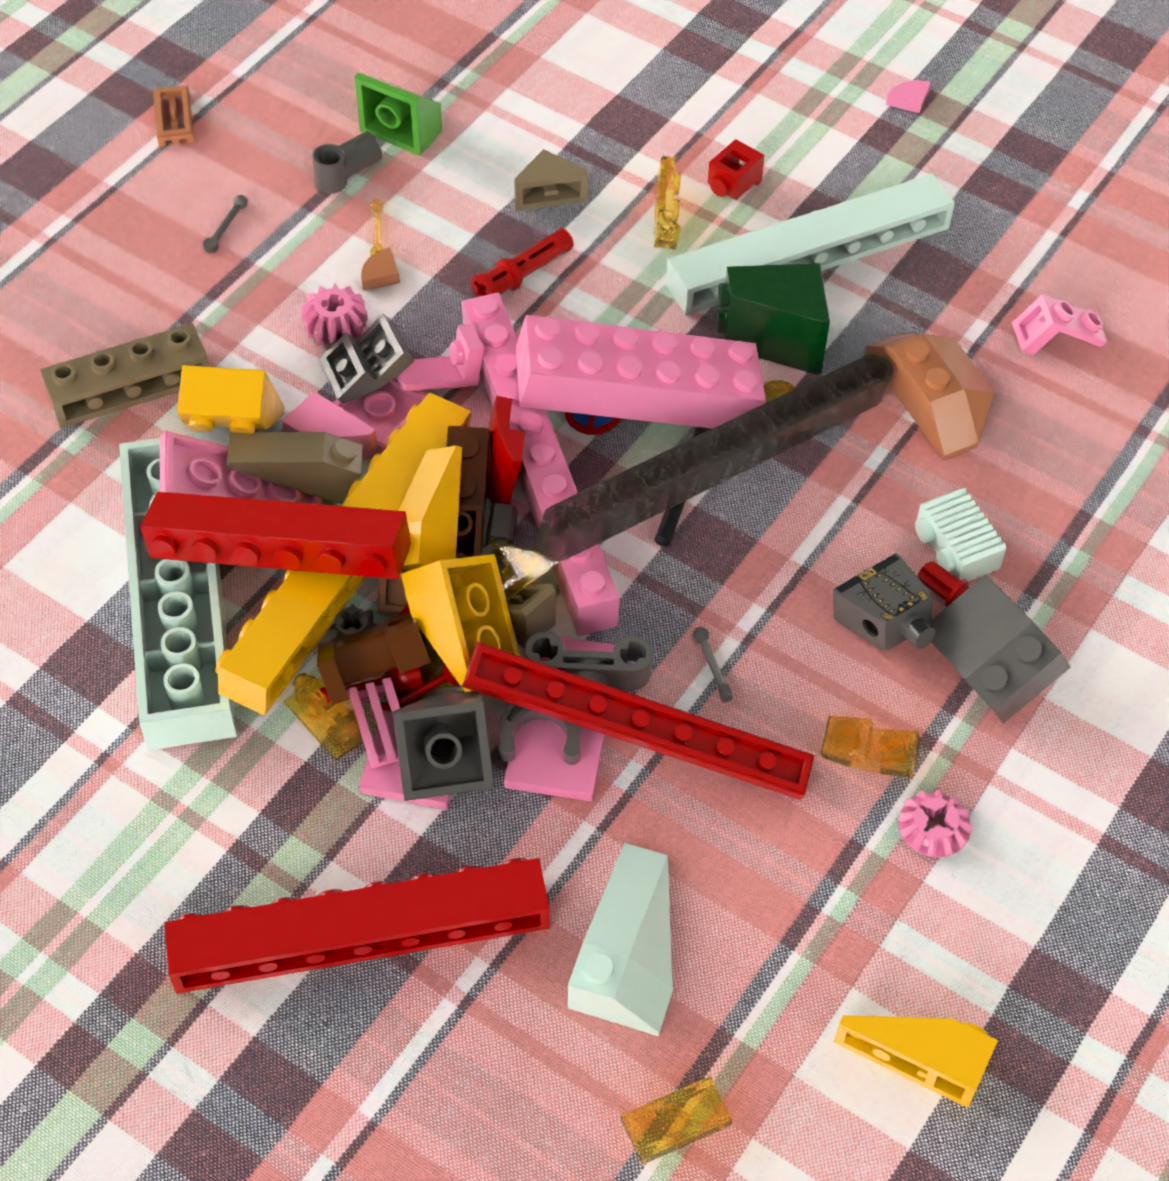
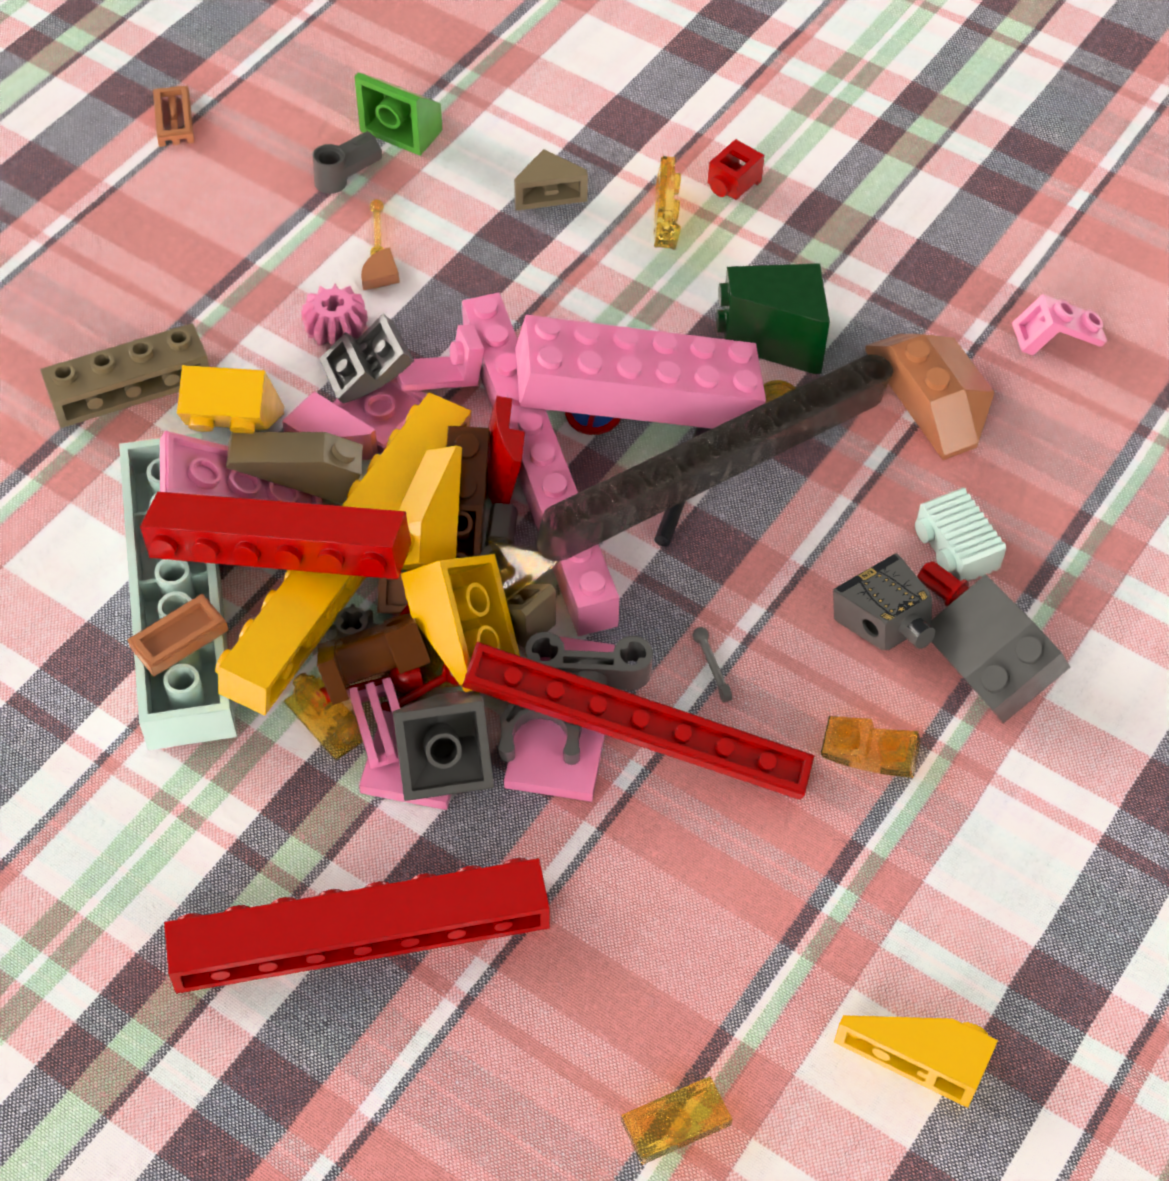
(178, 635): none -> nougat tile
(211, 244): dark grey hinge -> none
(509, 273): red pin -> none
(627, 951): light aqua wedge -> none
(823, 237): light aqua brick -> none
(909, 95): bright pink tile -> none
(938, 840): bright pink gear -> none

